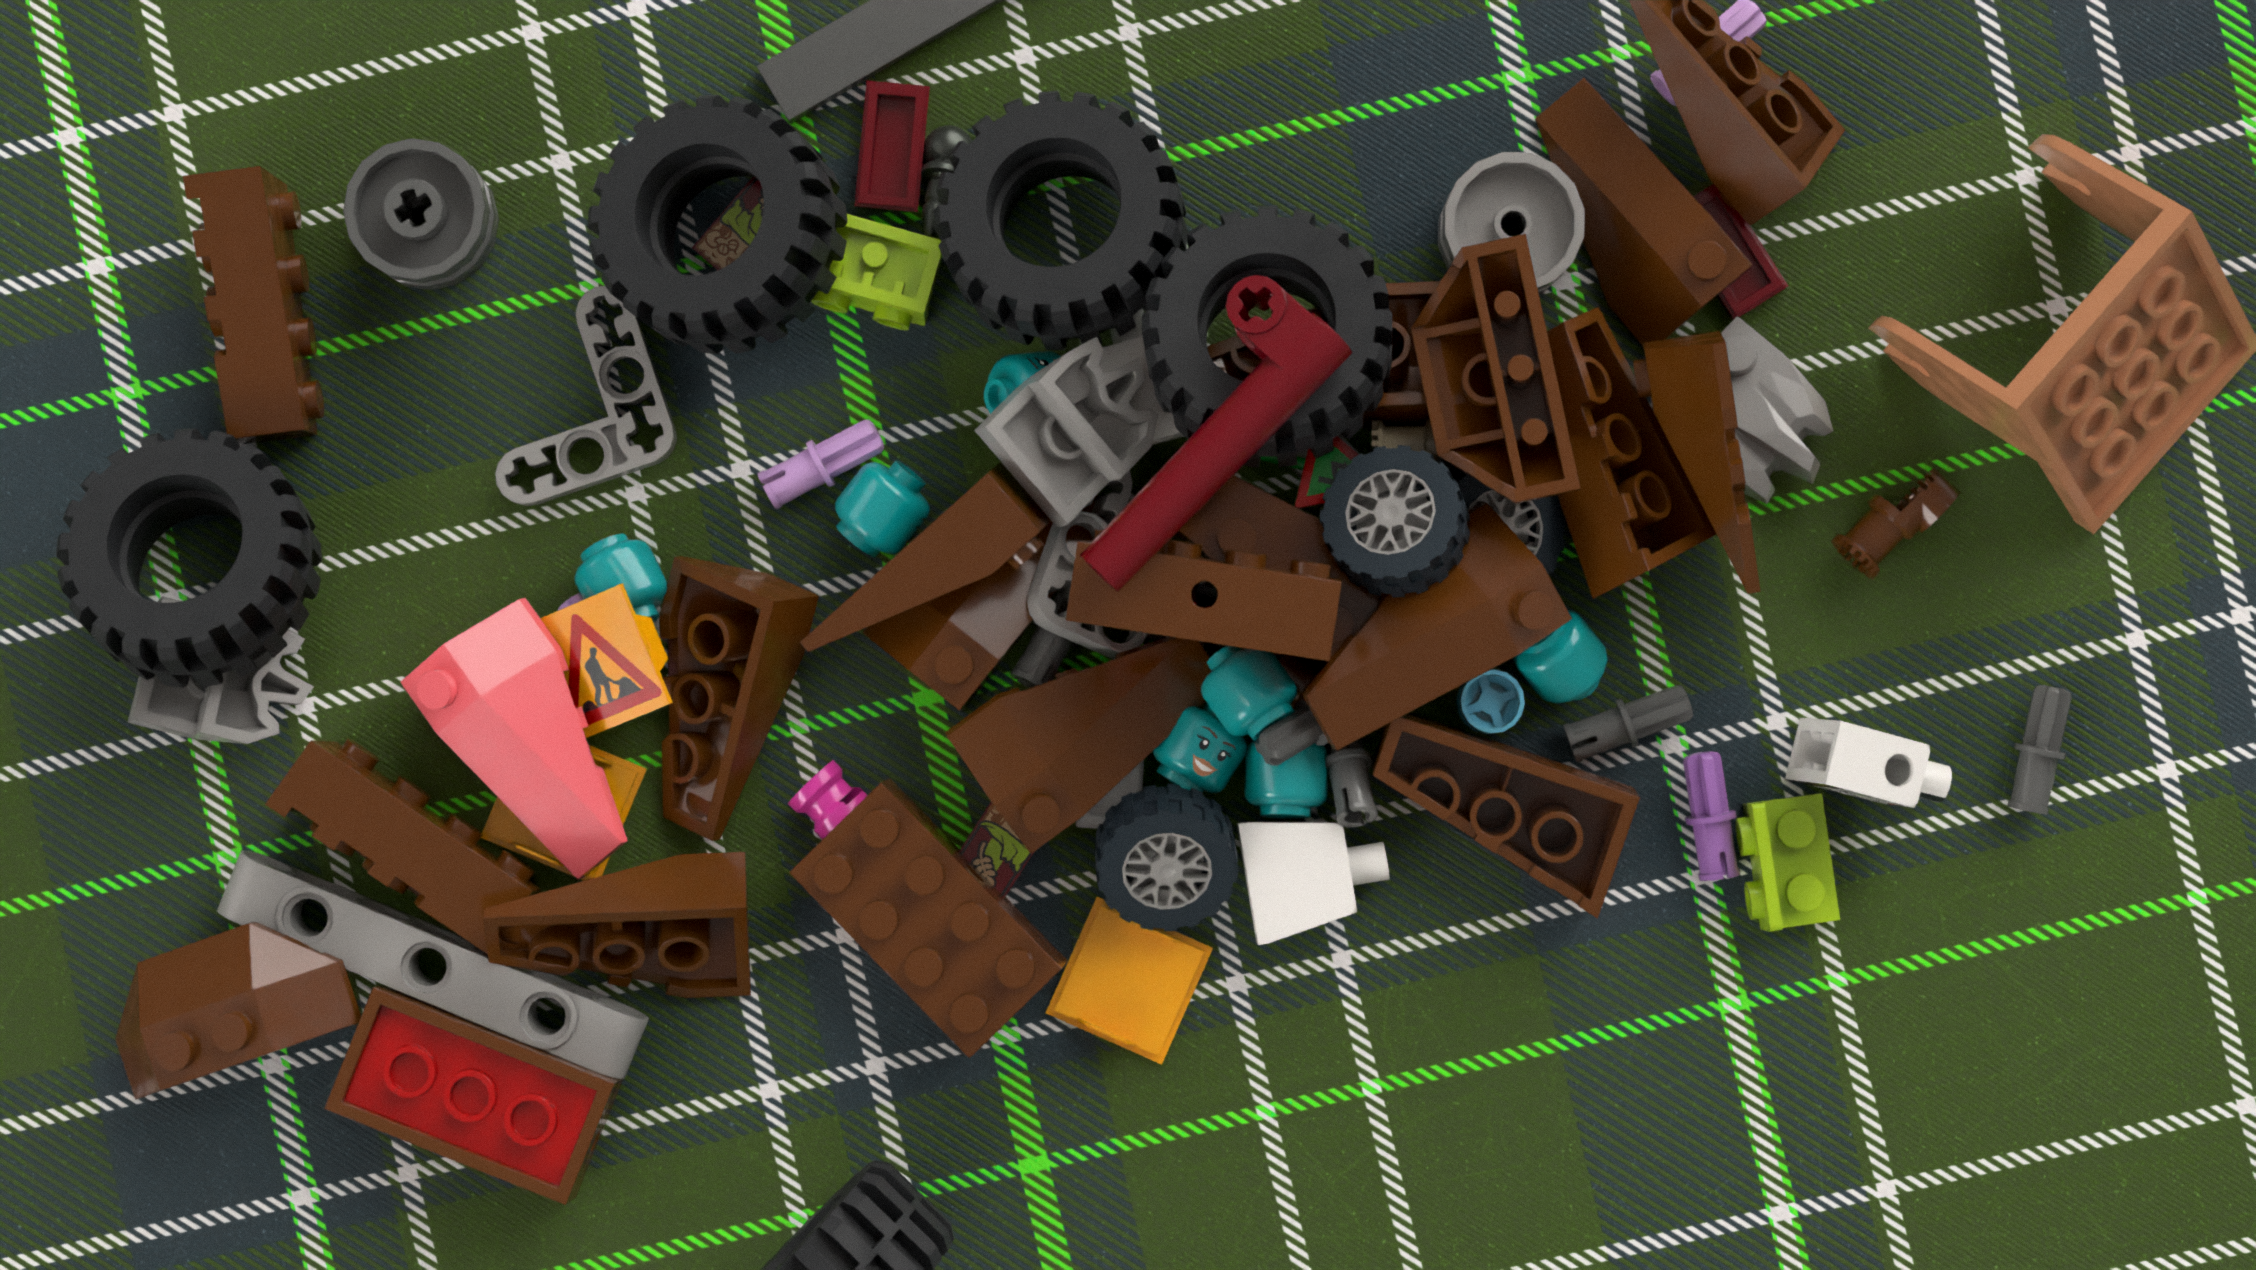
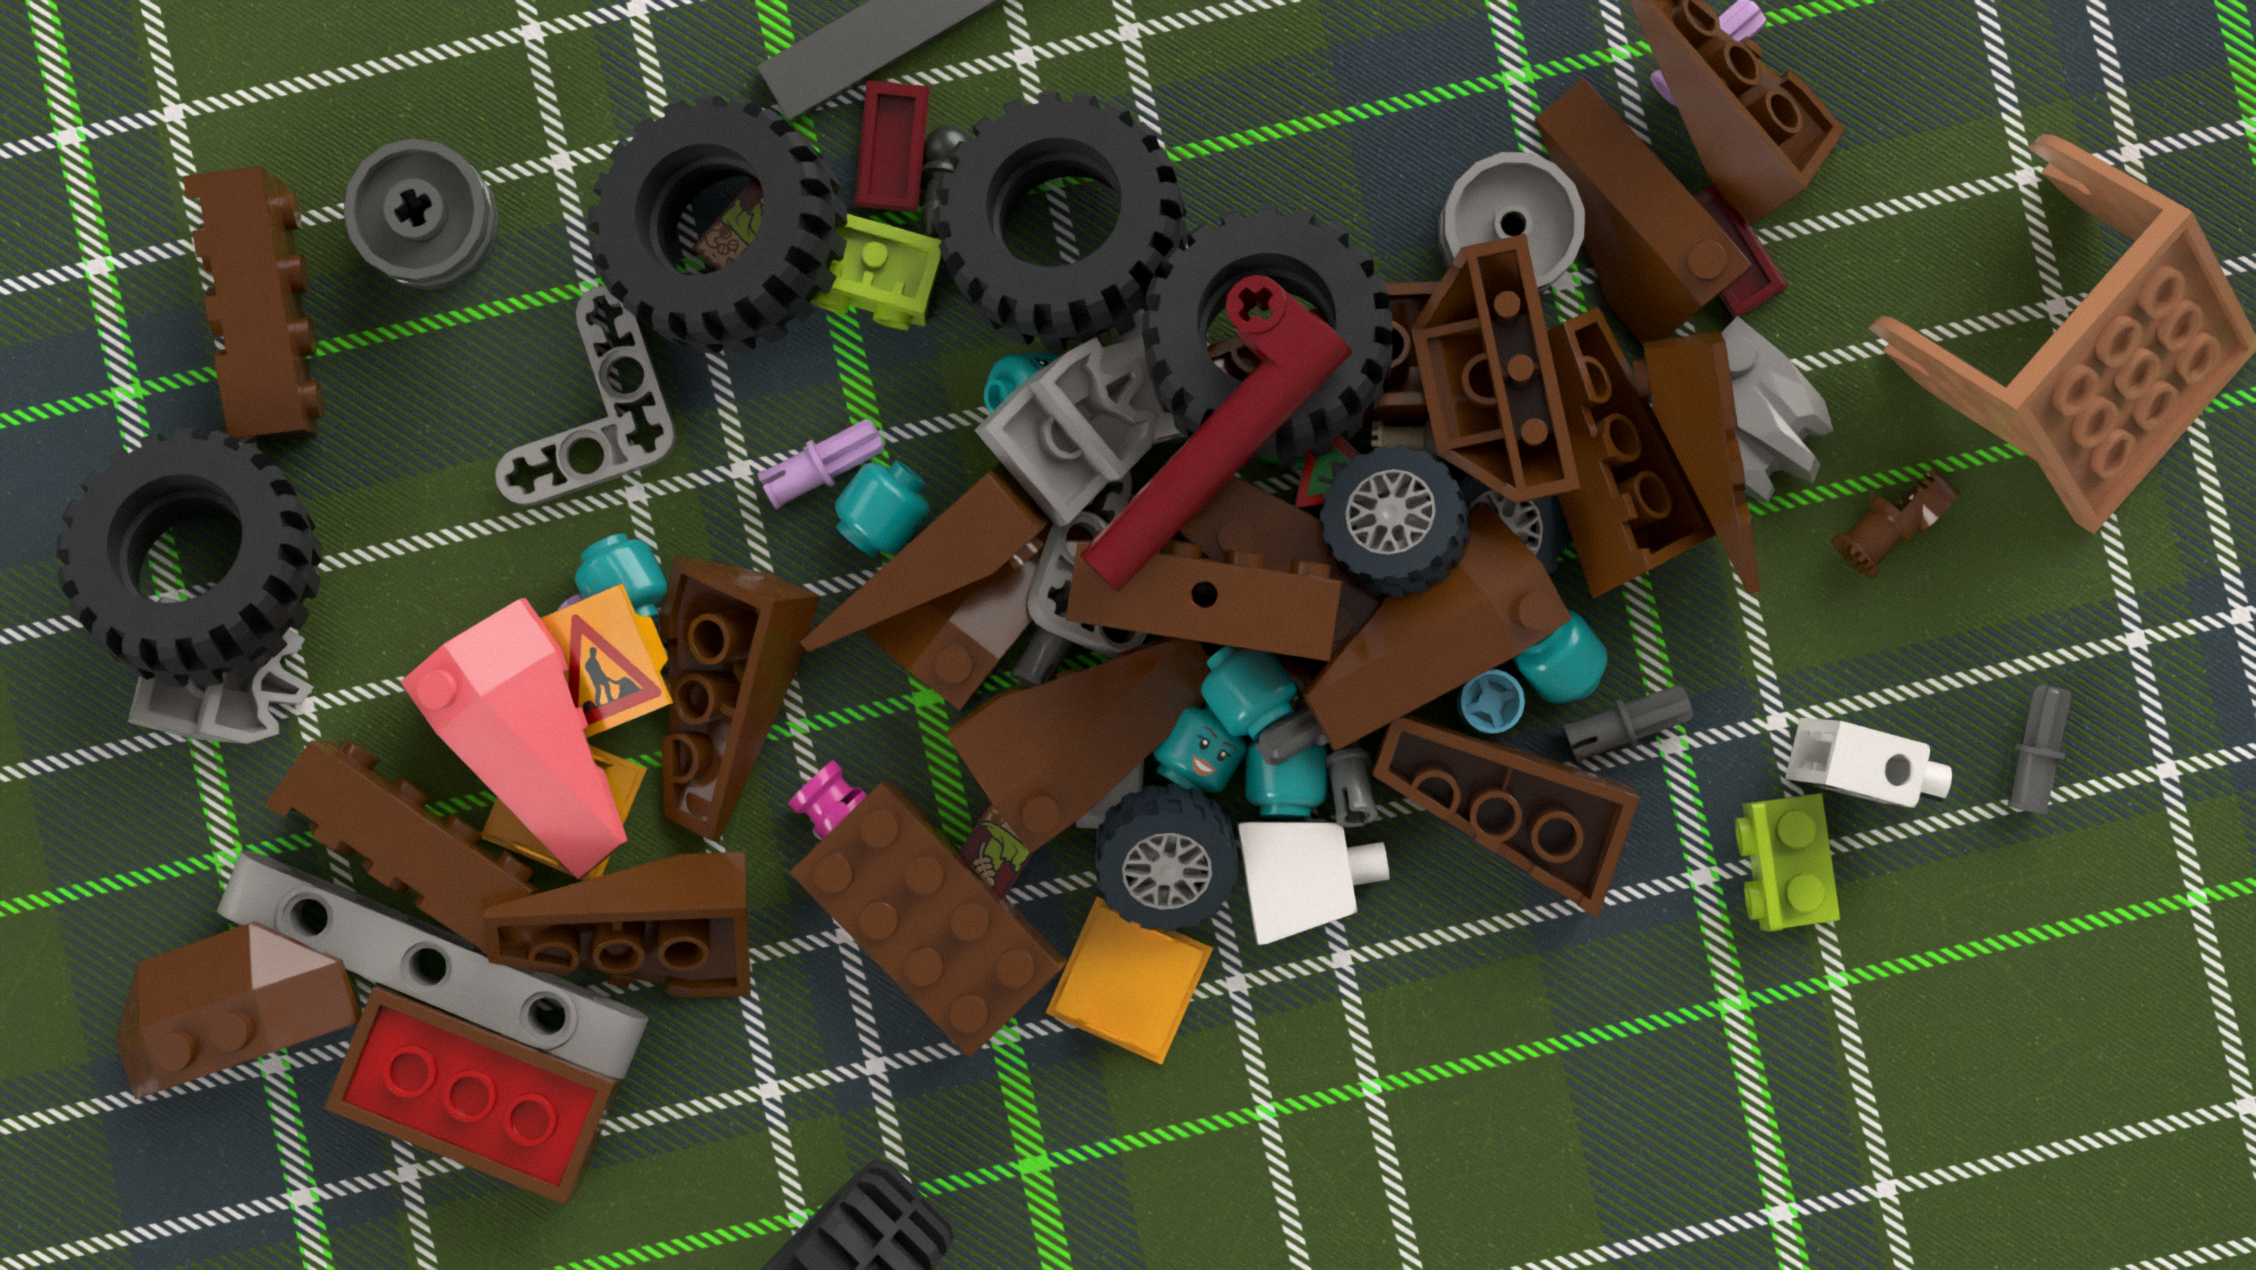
(1710, 816): medium lavender axle -> none

